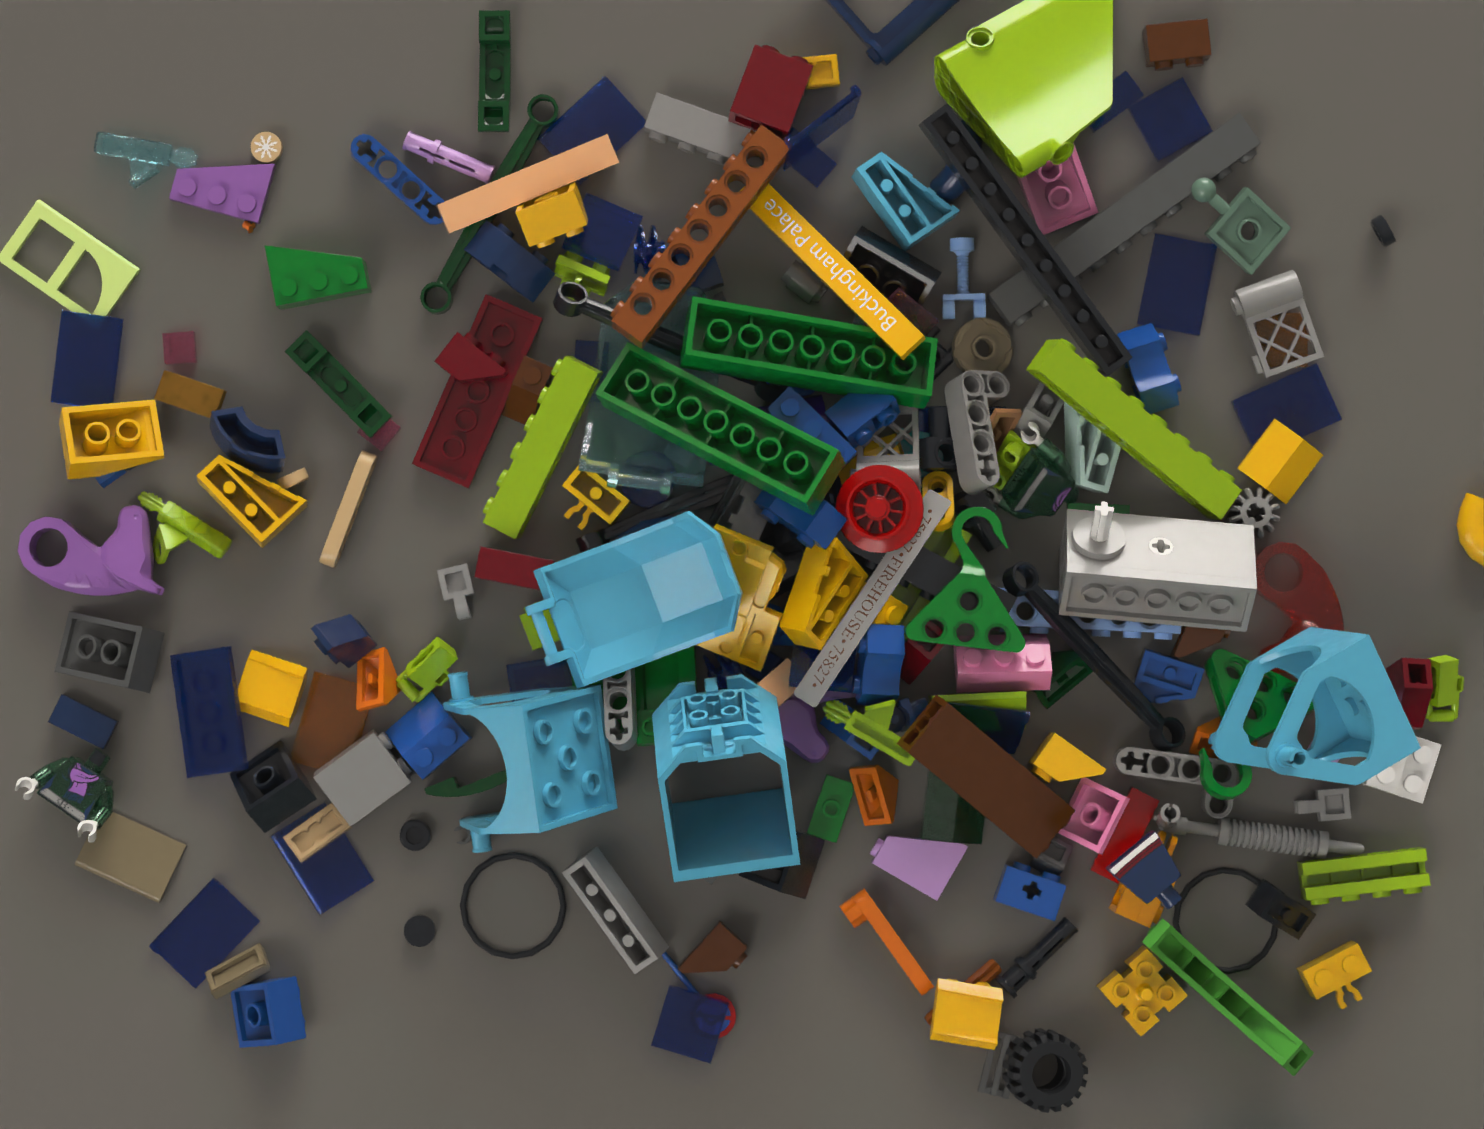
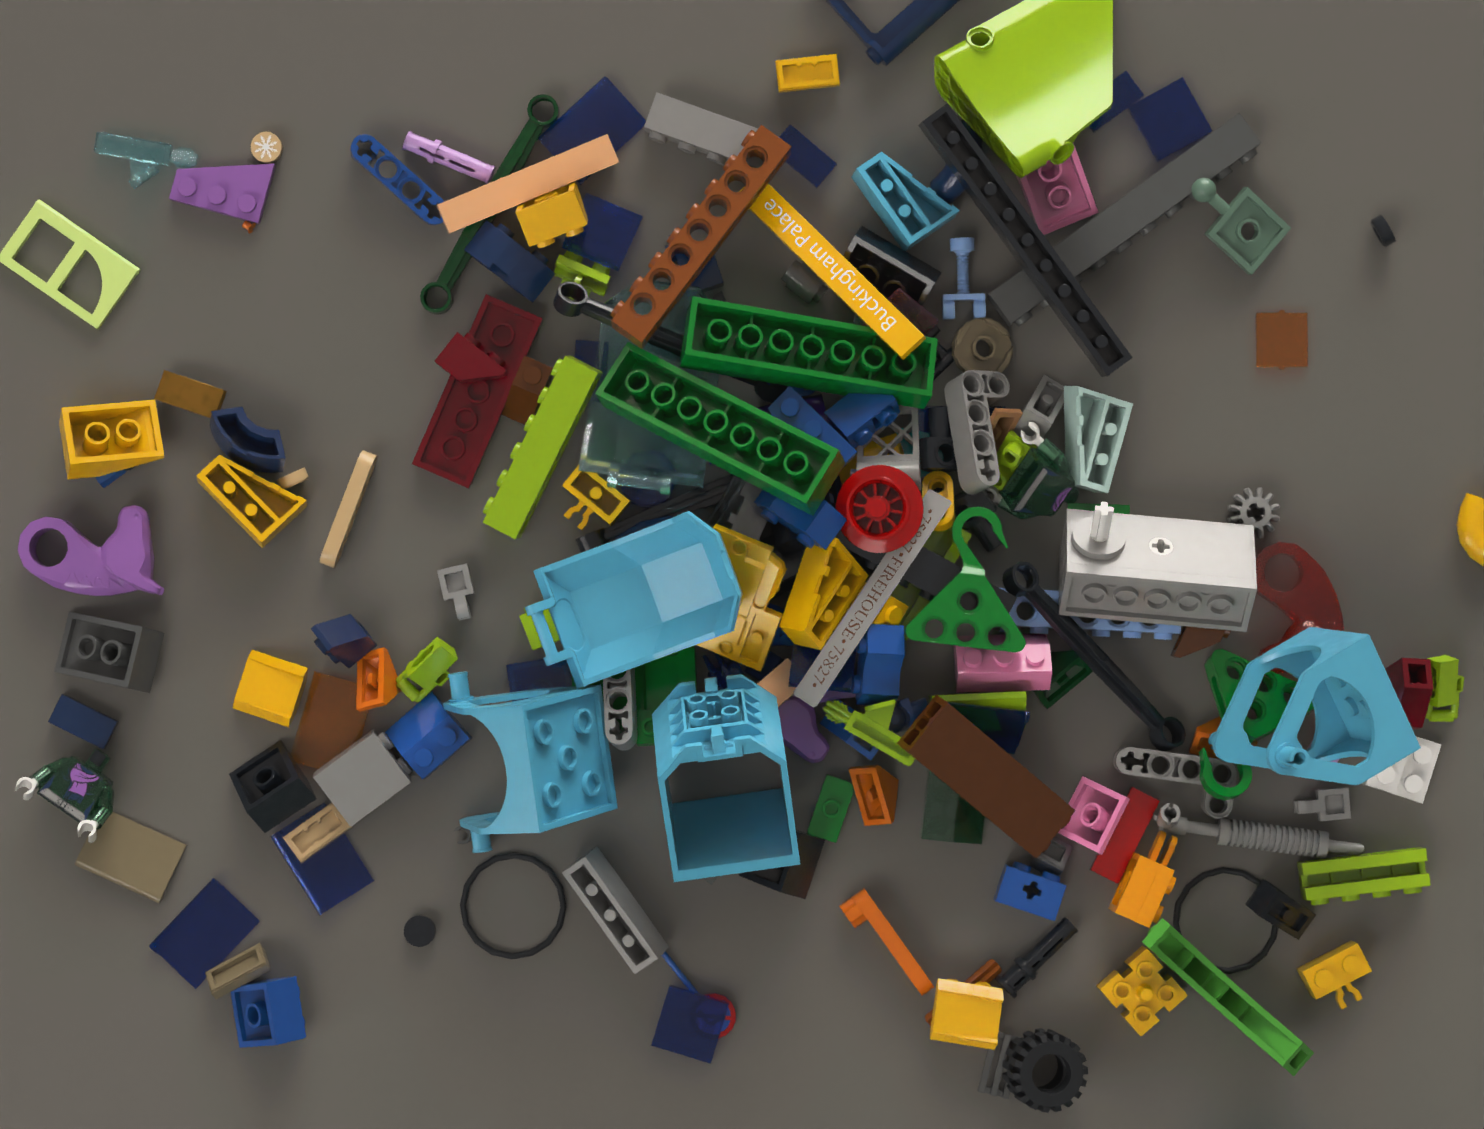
(86, 359): clear blue piece -> none
(179, 348): clear pink tile -> none
(180, 527): lime piece -> none
(209, 712): clear blue tile -> none
(314, 277): green wedge -> none
(338, 384): dark green slope -> none
(383, 436): clear pink tile -> none
(415, 835): black tile -> none
(451, 787): dark green slope -> none
(494, 71): dark green slope -> none
(509, 567): dark red brick -> none
(645, 251): clear blue piece -> none
(716, 952): reddish brown slope -> none
(770, 91): dark red brick -> none
(822, 127): clear blue piece -> none
(918, 861): lavender slope -> none
(919, 653): dark red slope -> none
(1062, 761): yellow slope -> none
(1133, 428): lime brick -> none
(1148, 871): dark blue torso -> none
(1150, 369): blue brick -> none
(1166, 677): blue wing -> none
(1177, 44): reddish brown piece -> none
(1177, 284): clear blue piece -> none
(1268, 299): light grey piece -> none
(1280, 461): yellow slope -> none
(1296, 401): clear blue tile -> none

